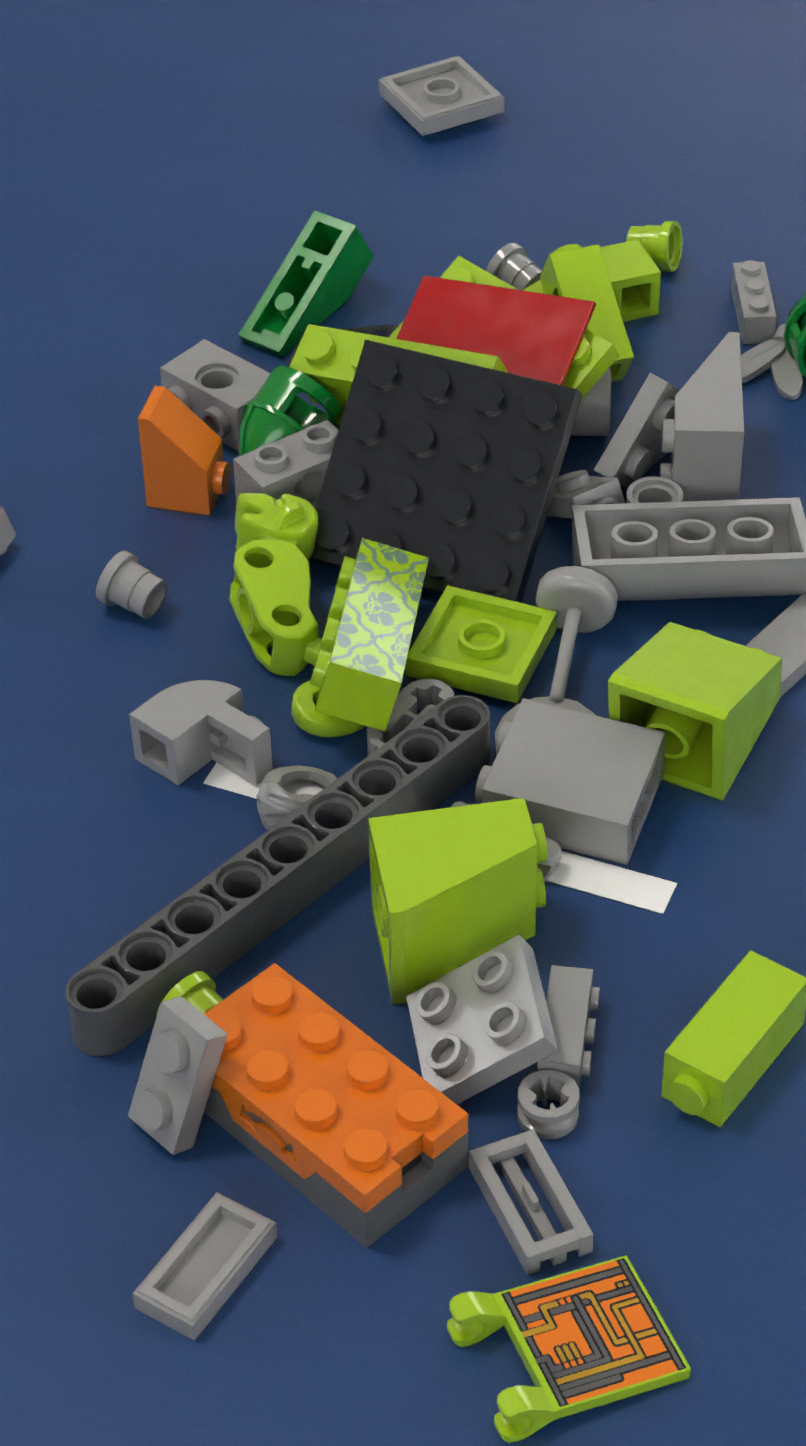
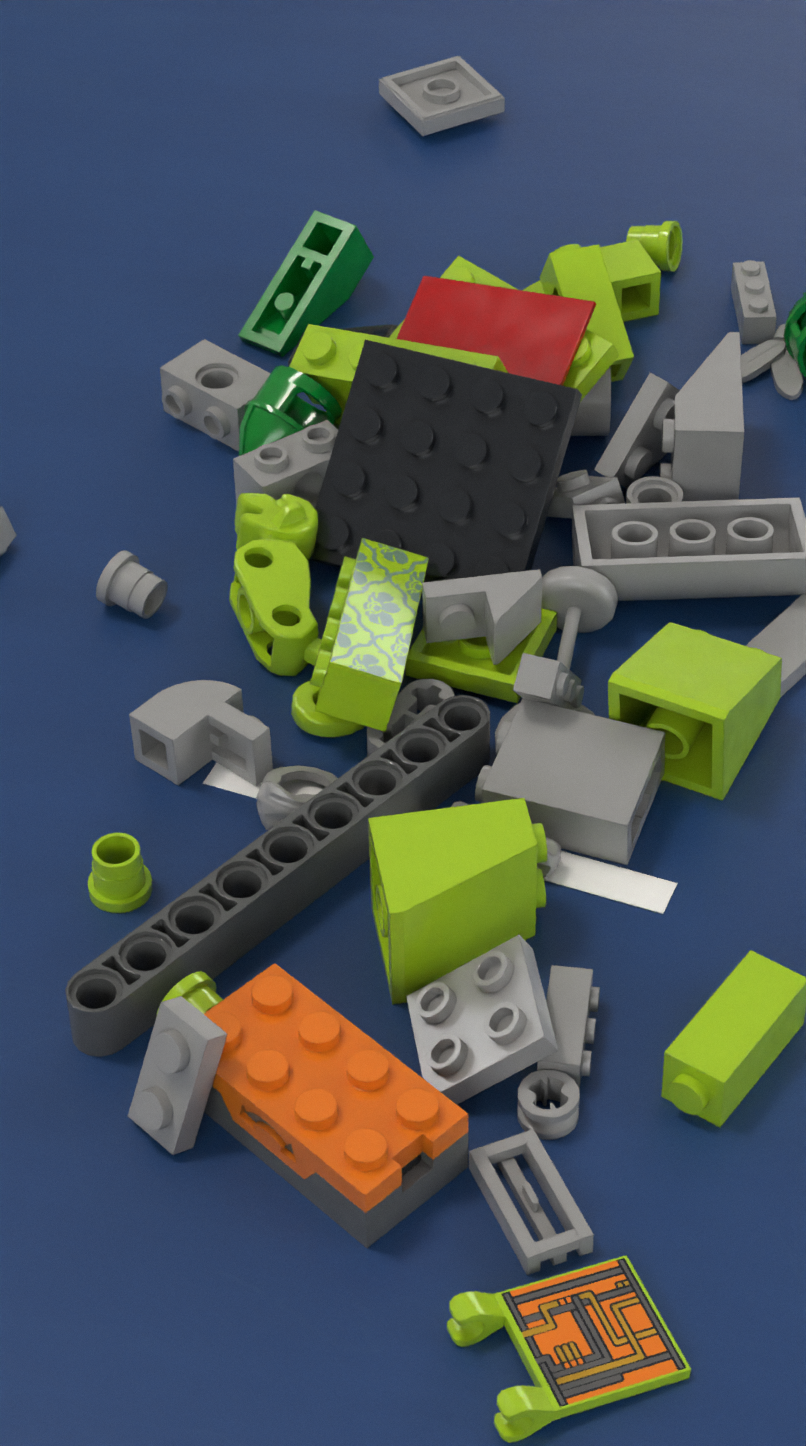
(118, 874): none -> lime piece
(180, 456): orange slope -> none
(205, 1266): light grey tile -> none
(492, 606): none -> light grey slope
(514, 266): light grey piece -> none
(548, 682): none -> light grey piece

